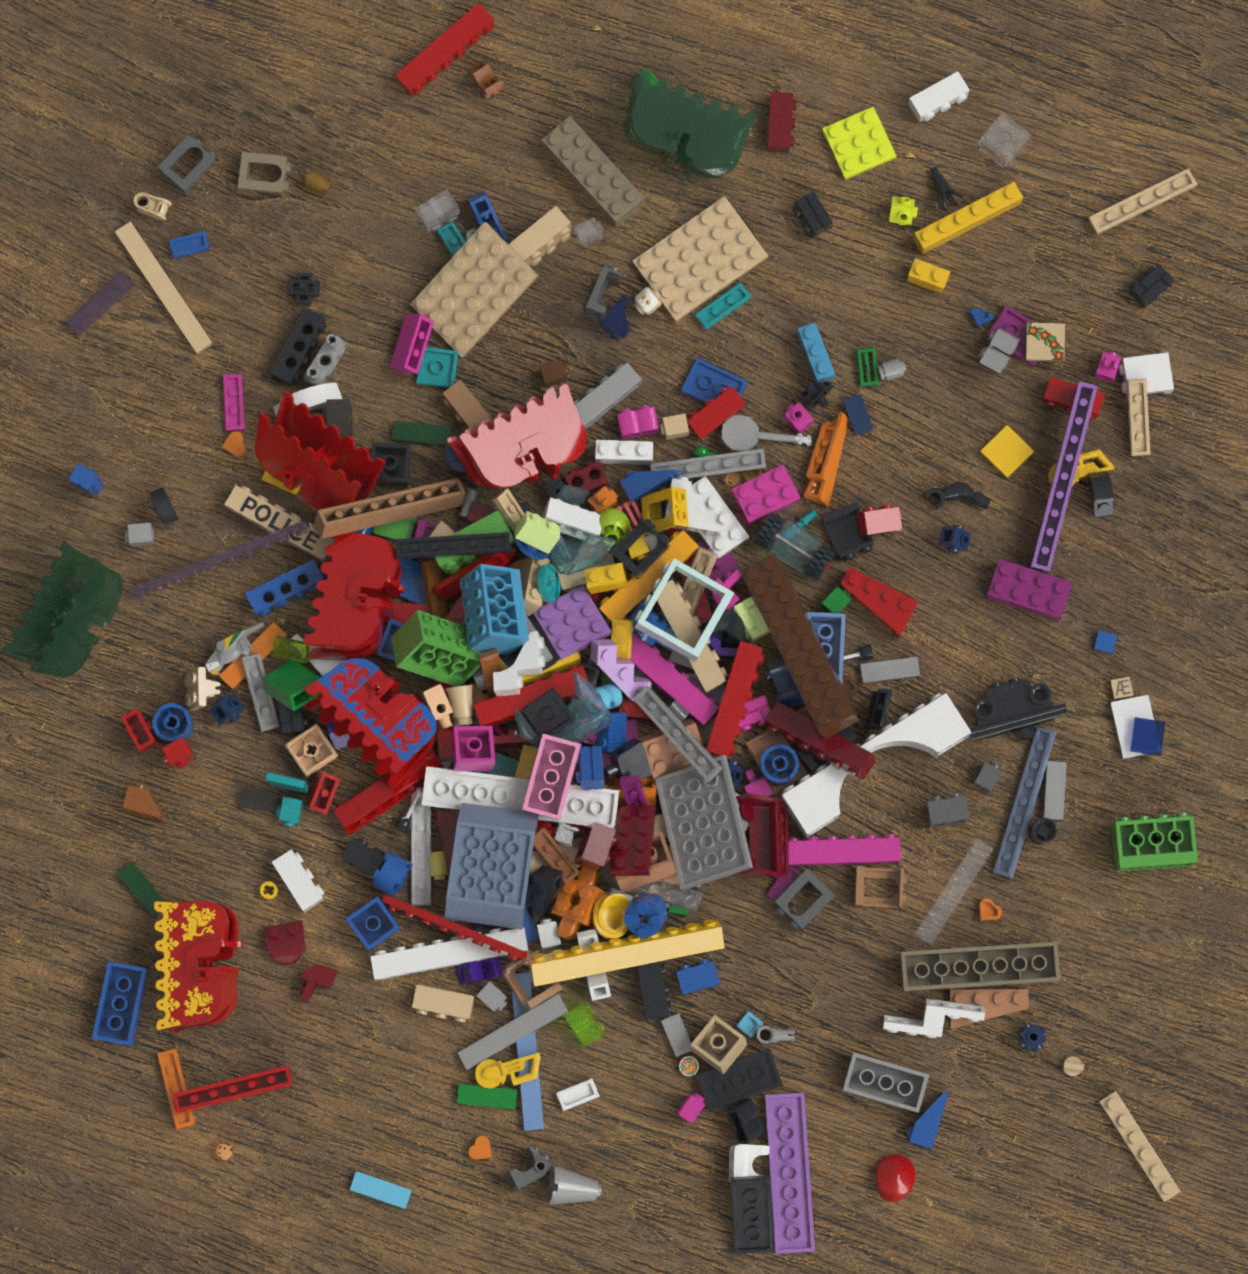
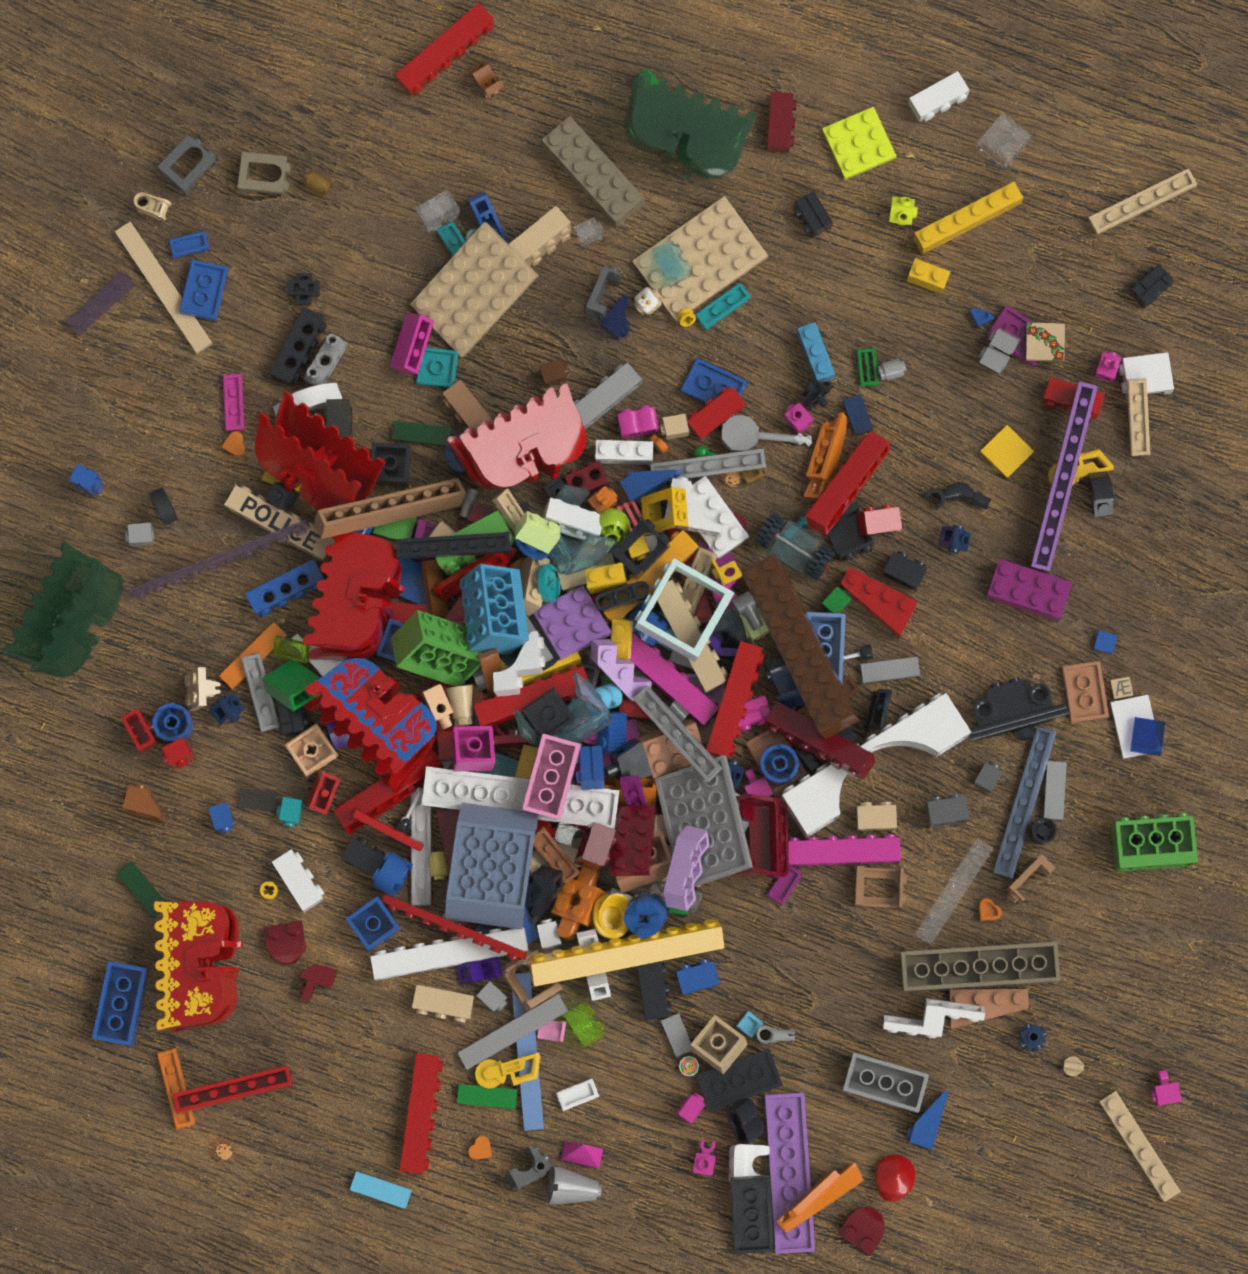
(203, 290): none -> blue tile
(222, 818): none -> blue brick
(230, 649): light grey animal -> none
(281, 496): none -> black brick
(288, 783): teal tile -> none
(387, 829): none -> red tile
(420, 1112): none -> red brick
(552, 1031): none -> bright pink bracket
(582, 1154): none -> dark pink slope
(630, 589): none -> black beam
(659, 444): none -> orange tile
(671, 263): none -> clear light blue brick
(682, 314): none -> yellow bush
(685, 868): none -> lavender brick
(704, 1162): none -> dark pink brick
(718, 572): none -> yellow bracket
(745, 606): none -> dark grey pin
(765, 495): dark pink brick -> none
(802, 920): dark grey panel -> none
(820, 1195): none -> orange wedge
(847, 483): none -> red brick
(864, 1229): none -> dark red slope
(876, 817): none -> tan brick
(904, 570): none -> black brick
(943, 188): black piece -> none
(1041, 864): none -> medium nougat panel
(1085, 692): none -> nougat tile
(1165, 1092): none -> dark pink brick

